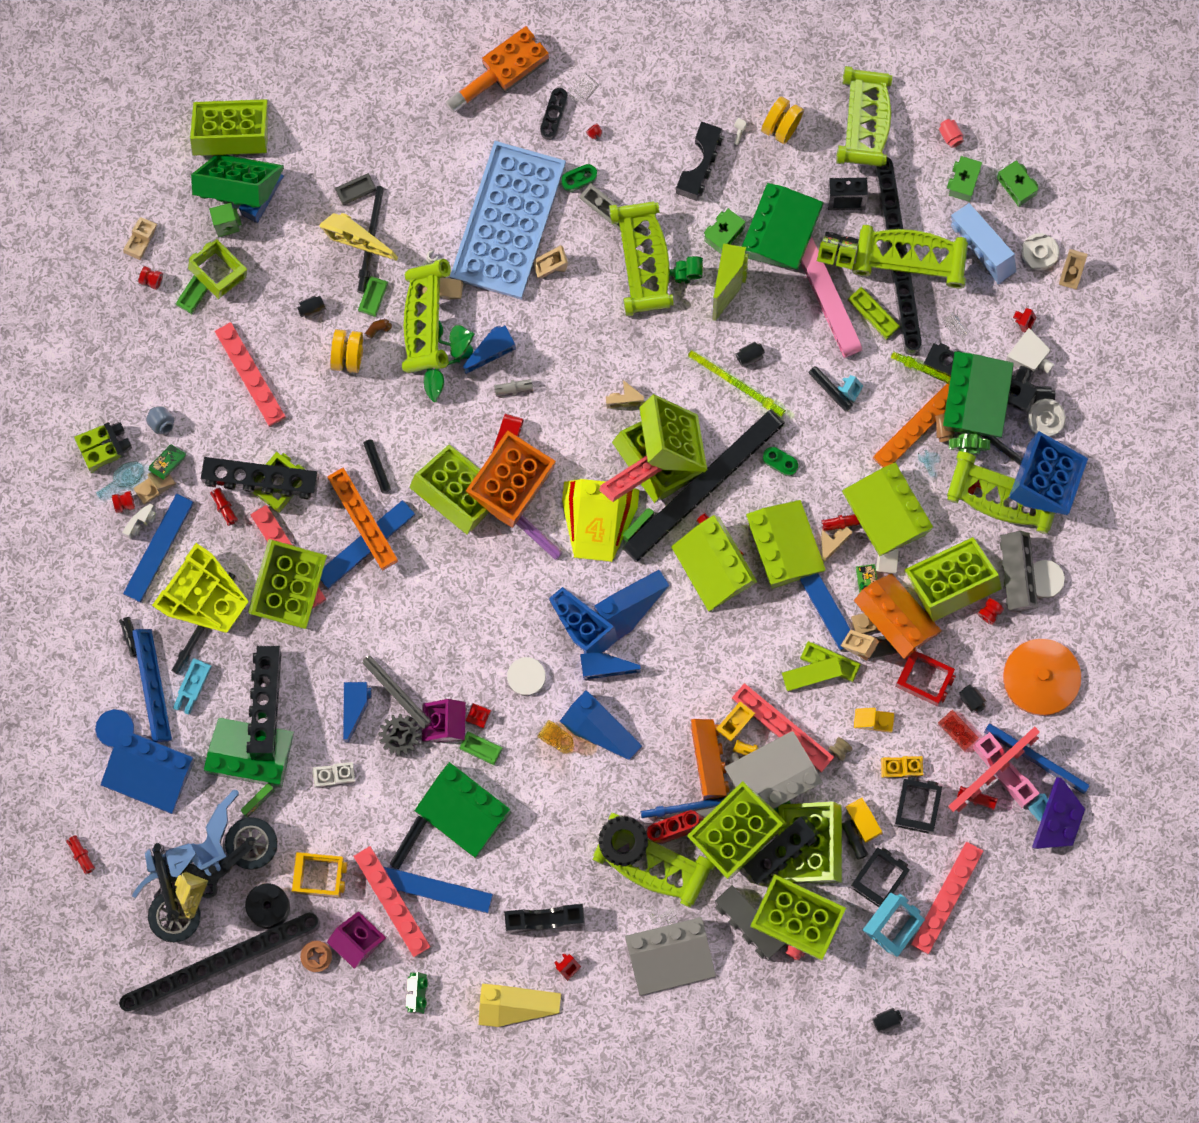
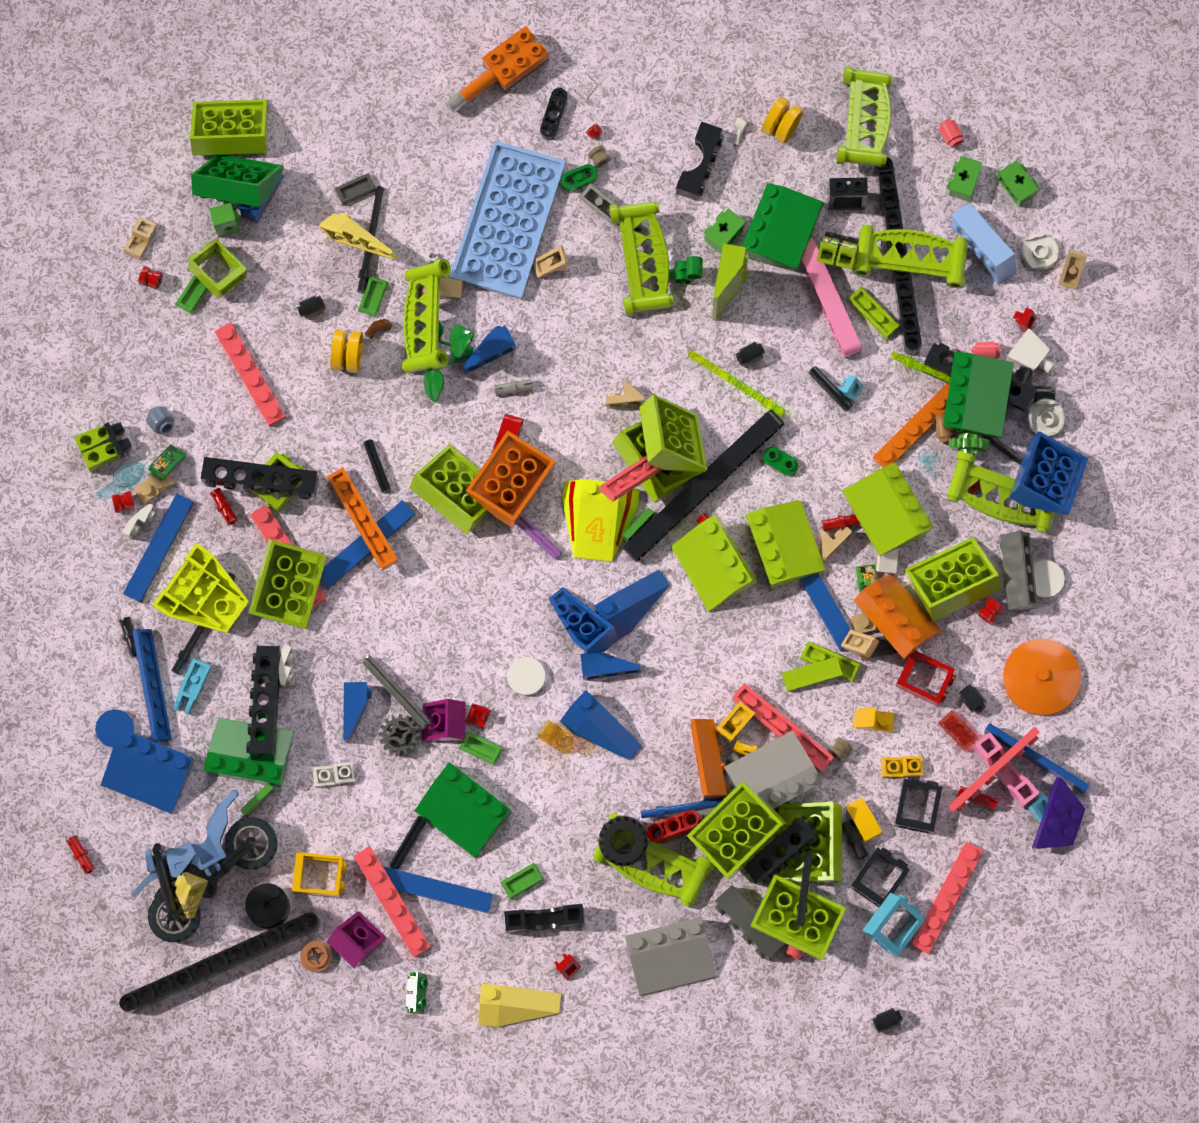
(285, 673): none -> white slope
(522, 881): none -> bright green tile
(599, 156): none -> dark tan wheel
(804, 888): none -> black bar
(987, 349): none -> coral brick

